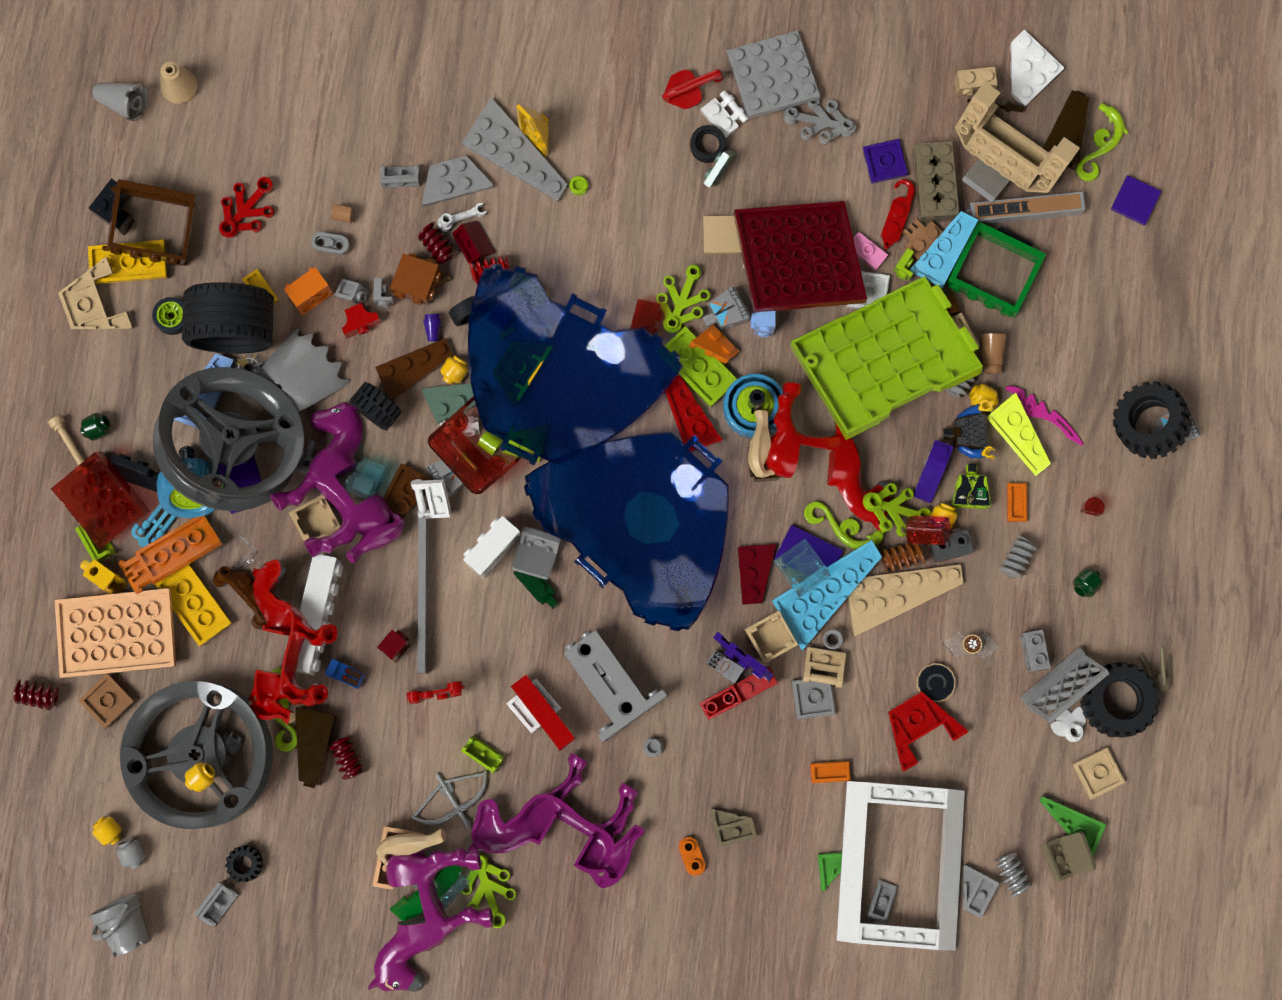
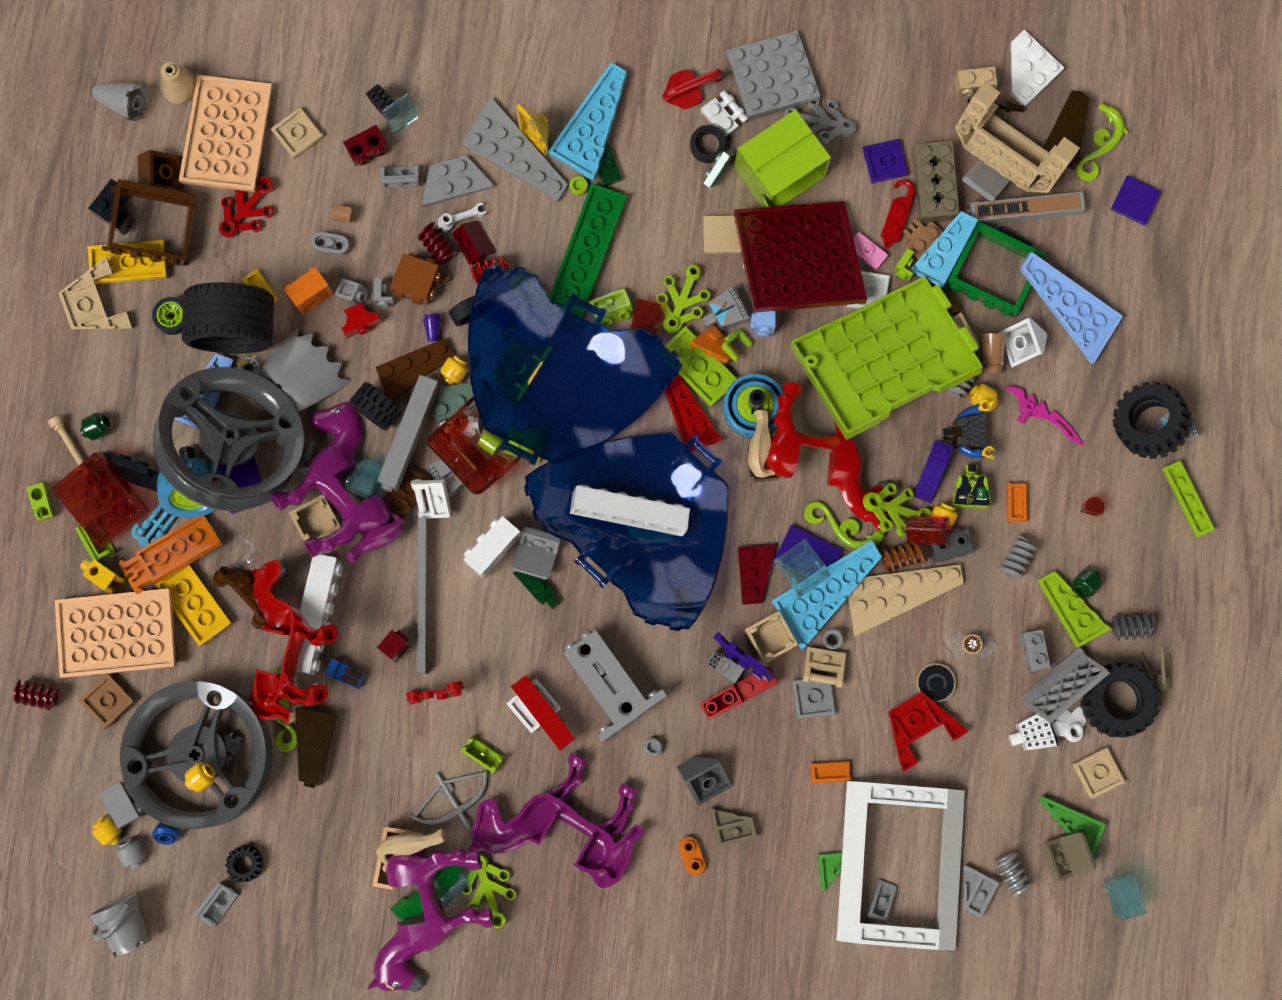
(40, 501): none -> lime leg
(121, 805): none -> light grey brick
(159, 170): none -> reddish brown slope
(165, 834): none -> blue cone
(225, 133): none -> light nougat plate
(297, 133): none -> tan tile
(347, 760): dark red piece -> none
(363, 141): none -> dark red brick
(379, 98): none -> black tyre
(400, 113): none -> clear light blue piece
(408, 433): none -> light grey brick
(587, 132): none -> medium azure wing
(588, 246): none -> green plate
(608, 169): none -> dark green plate
(617, 307): none -> lime bracket
(629, 510): none -> white brick
(704, 778): none -> dark grey slope
(730, 338): none -> lime piece
(782, 161): none -> lime piece
(1016, 428): neon yellow wing -> none
(1024, 341): none -> white slope
(1034, 734): none -> white torso
(1075, 616): none -> lime wing
(1077, 310): none -> light blue wing
(1125, 896): none -> clear light blue container
(1133, 626): none -> dark grey piece
(1188, 499): none -> lime plate

